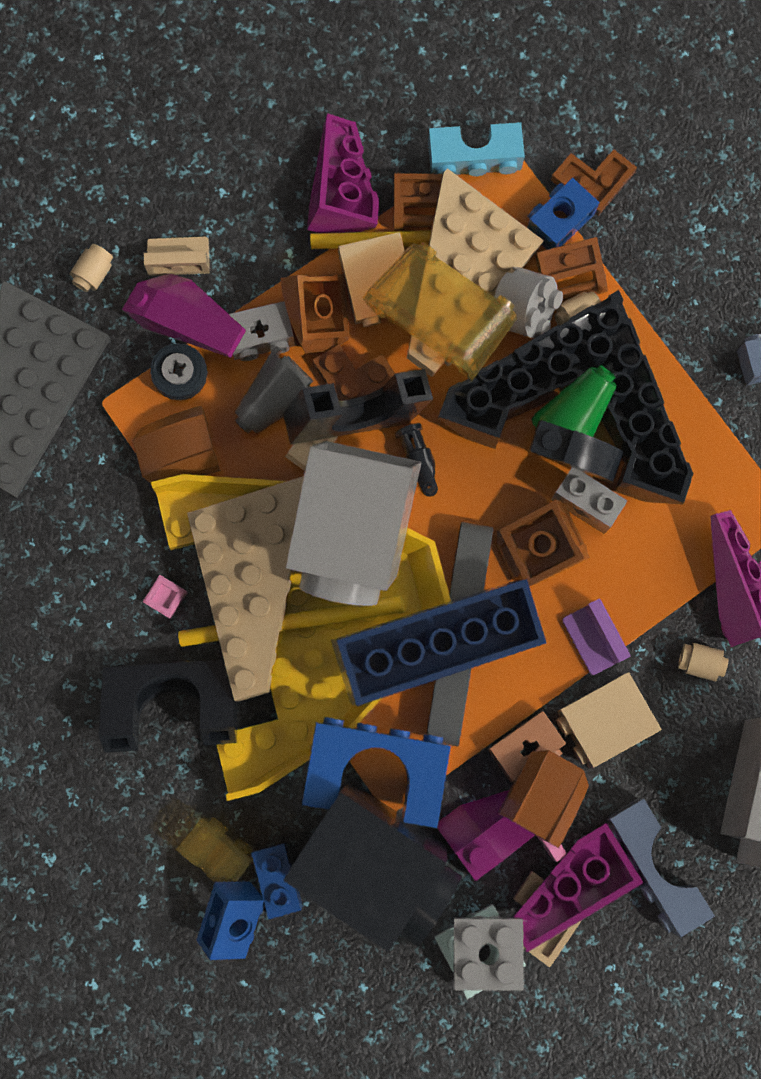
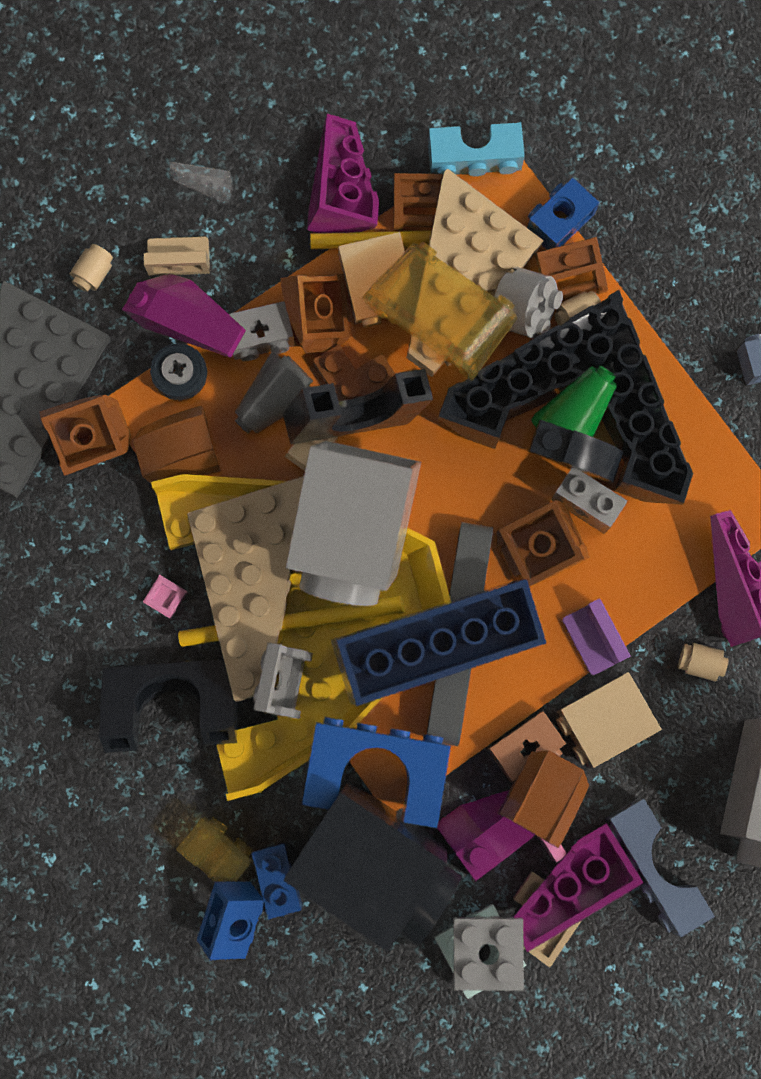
(86, 431): none -> dark orange slope
(208, 181): none -> clear slope
(289, 666): none -> light grey piece
(420, 453): black piece -> none
(603, 182): dark orange plate -> none

